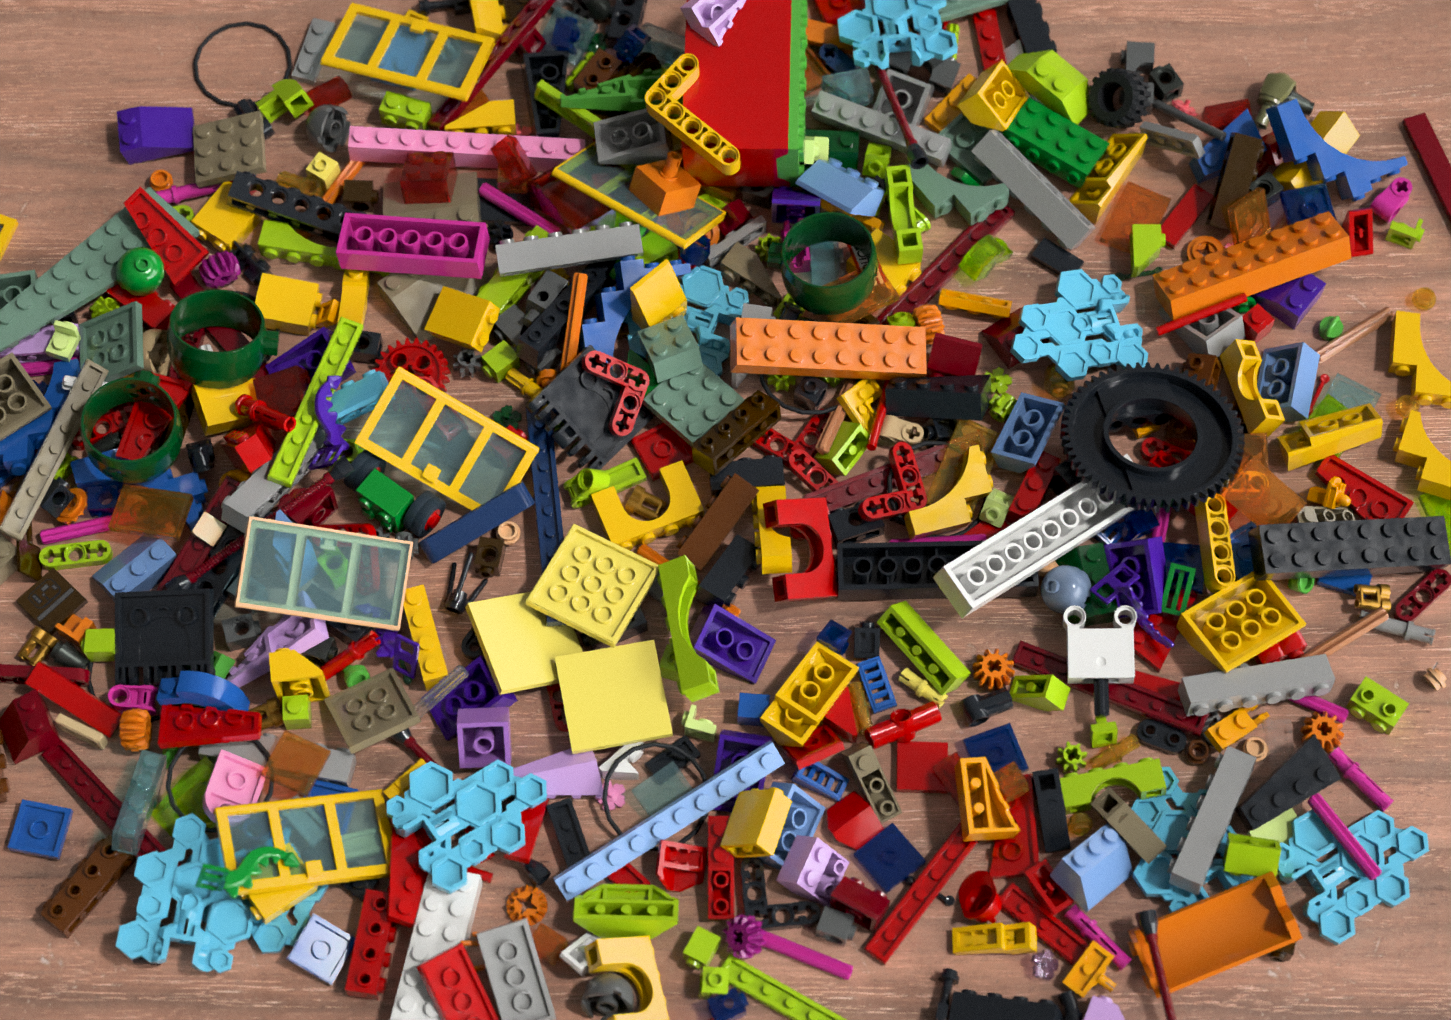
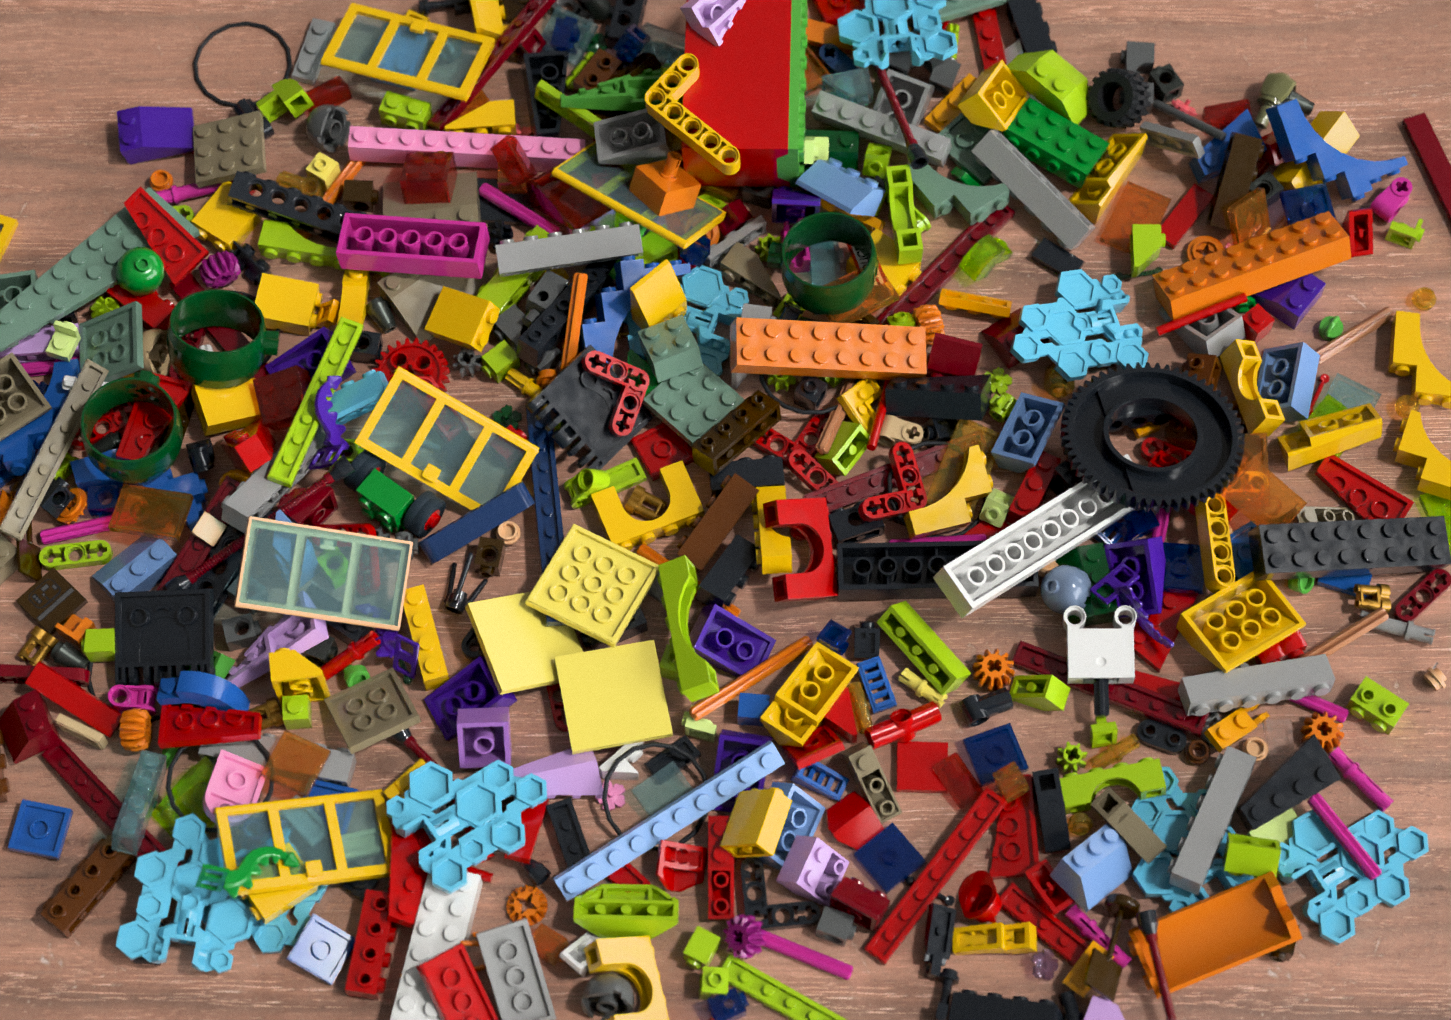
(258, 410): red pin -> none
(381, 313): none -> pearl dark grey cone
(440, 690): clear axle -> none
(751, 678): none -> orange axle
(937, 938): none -> black hinge
(981, 805): light orange wedge -> none
(1102, 972): none -> dark brown piece
(1173, 567): green tile -> none
(1332, 497): light orange piece -> none

